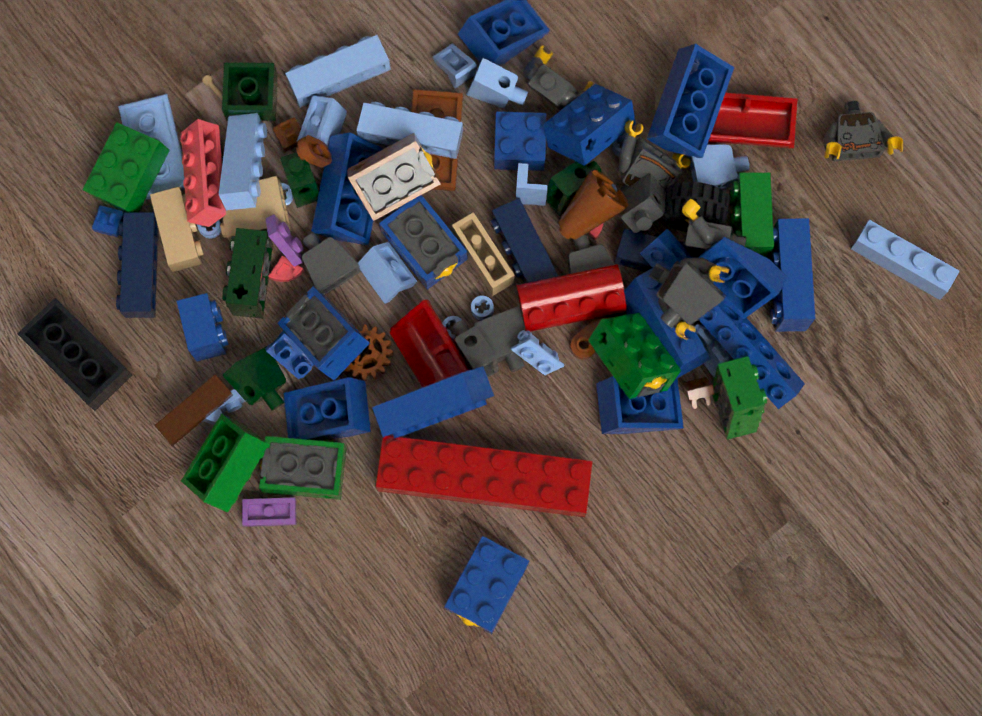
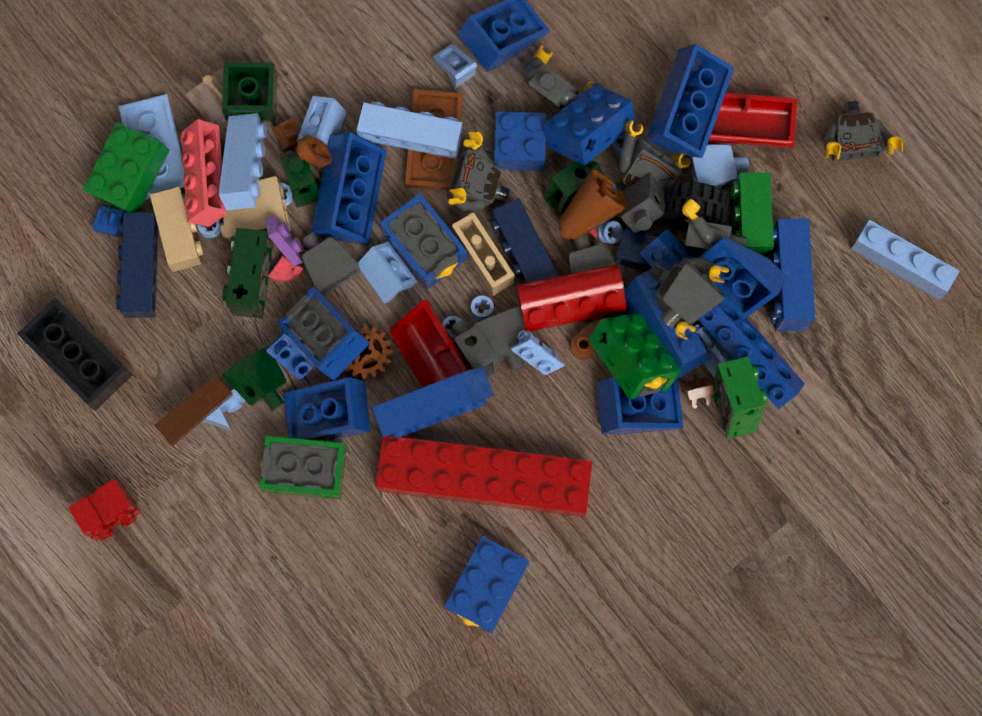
(105, 511): none -> red brick
(201, 327): blue brick -> none
(224, 463): green brick -> none
(268, 512): medium lavender plate -> none
(338, 70): light blue brick -> none
(393, 176): piece -> none
(475, 178): none -> torso
(495, 85): light blue torso -> none
(529, 193): light blue panel -> none
(617, 231): none -> light blue bush

